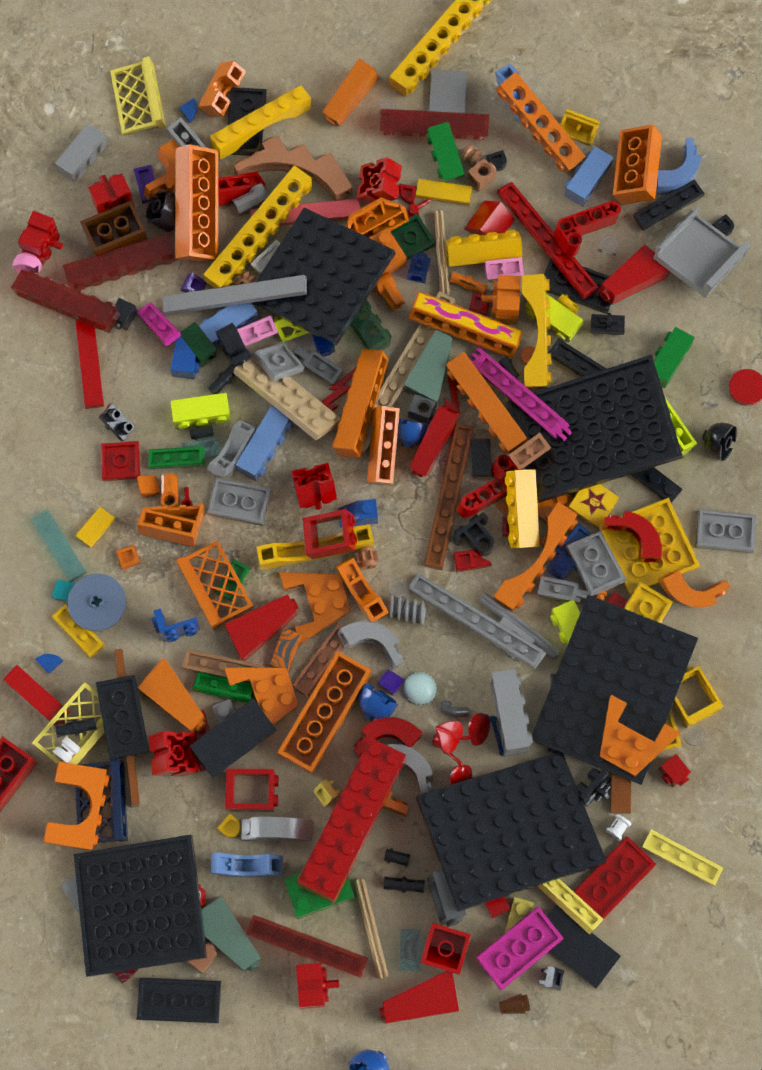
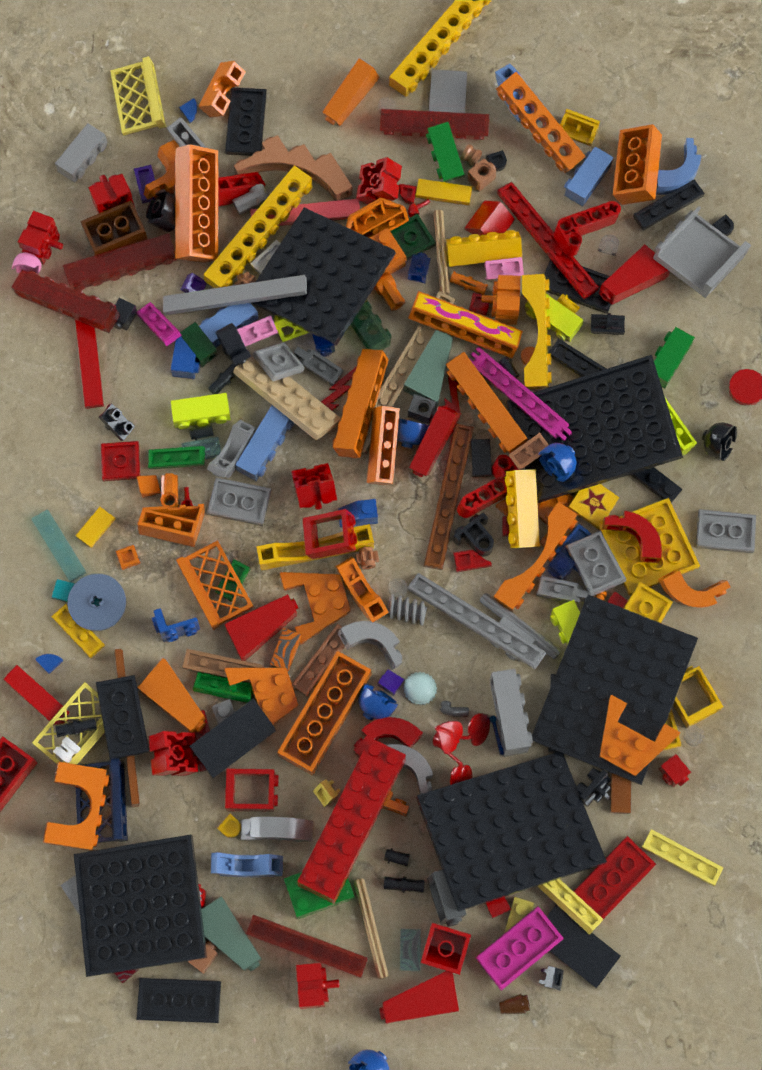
(236, 134): yellow arch -> none
(558, 460): none -> blue cylinder
(618, 827): white bush -> none

